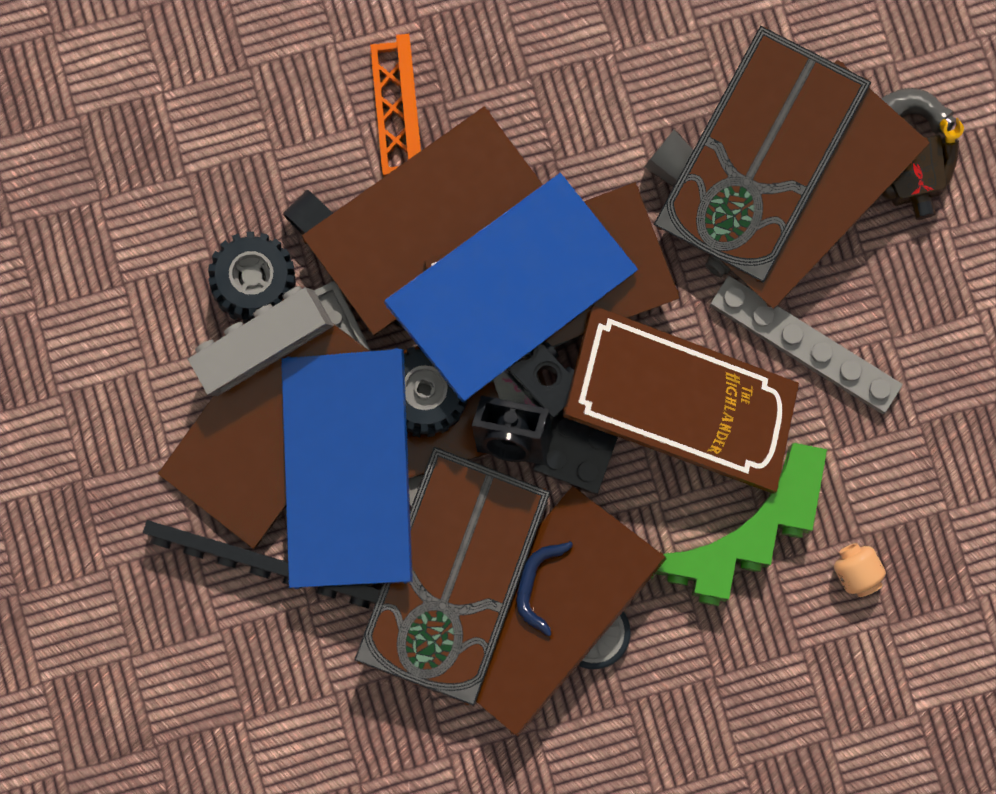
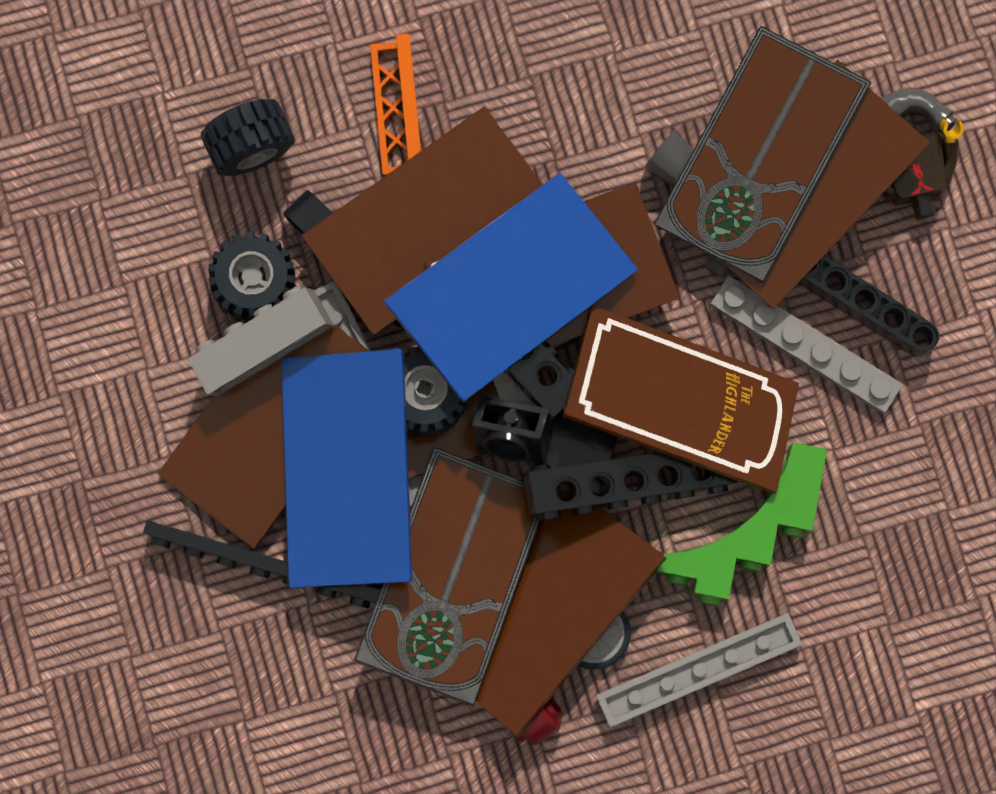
(247, 137): none -> black wheel
(527, 582): dark blue animal -> none
(542, 484): none -> black brick
(543, 724): none -> dark red head
(698, 670): none -> light grey plate
(859, 570): light nougat head -> none
(880, 305): none -> black beam

